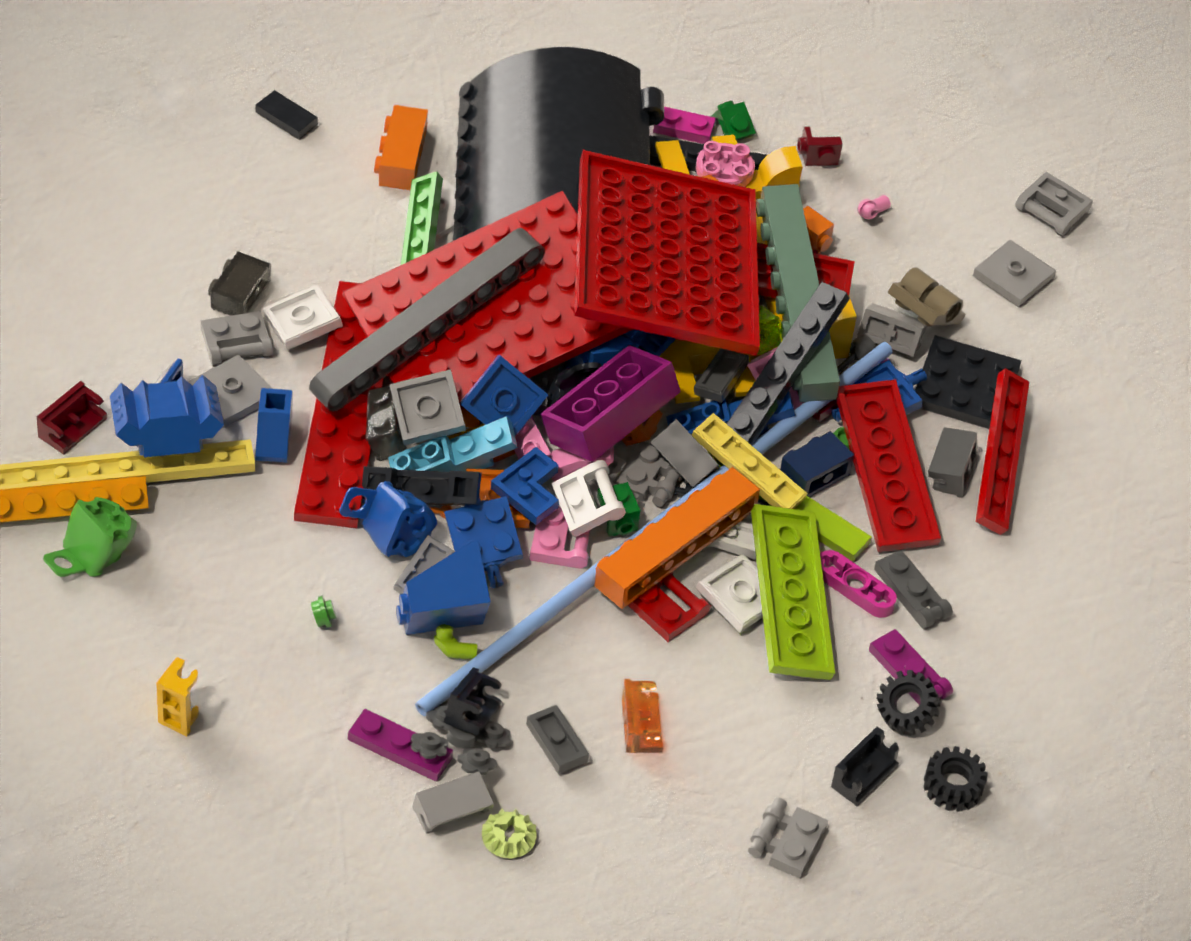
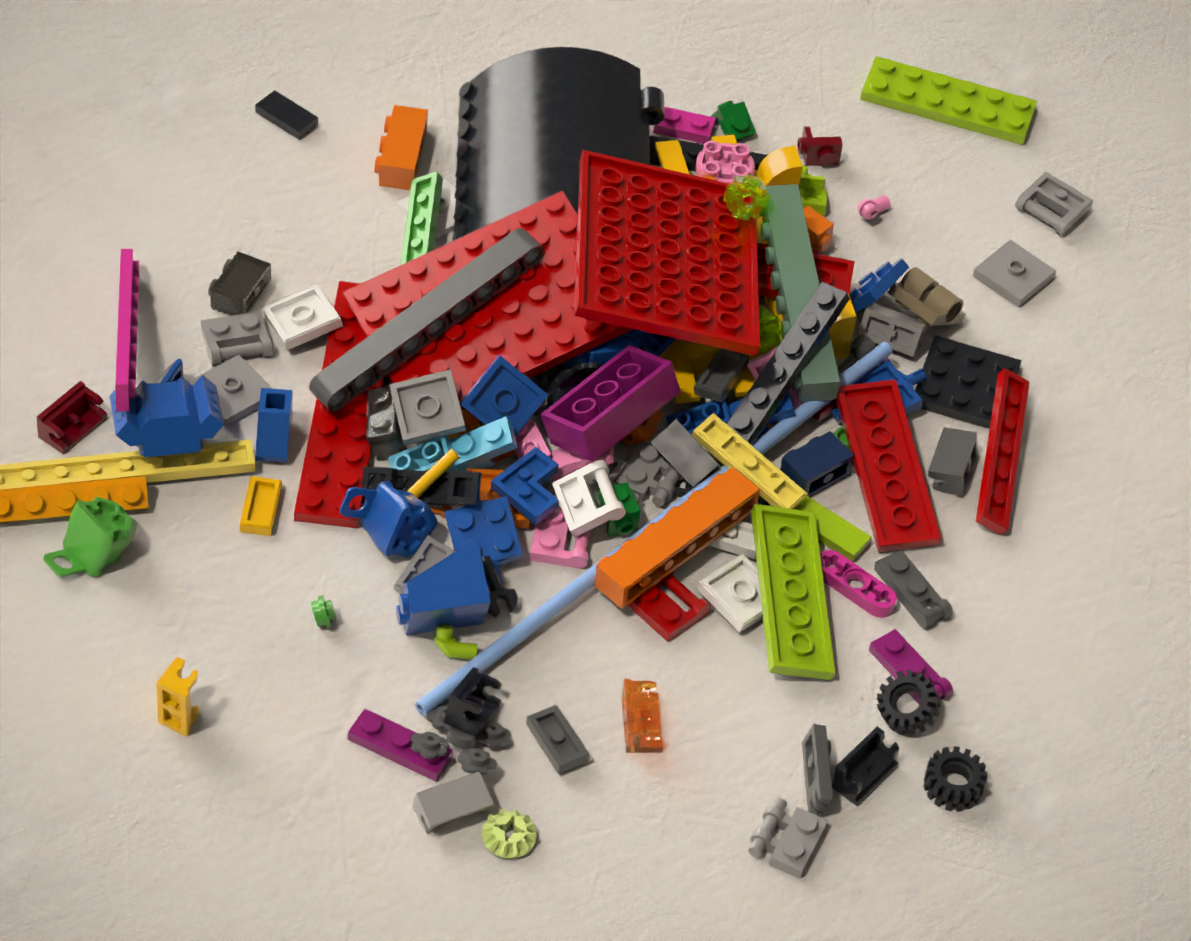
(127, 330): none -> dark pink plate
(260, 506): none -> yellow tile
(434, 473): none -> yellow bar
(497, 590): none -> black bar
(741, 188): none -> clear neon green brick
(813, 191): none -> lime slope
(817, 769): none -> dark grey hinge
(875, 285): none -> blue plate
(948, 100): none -> lime plate

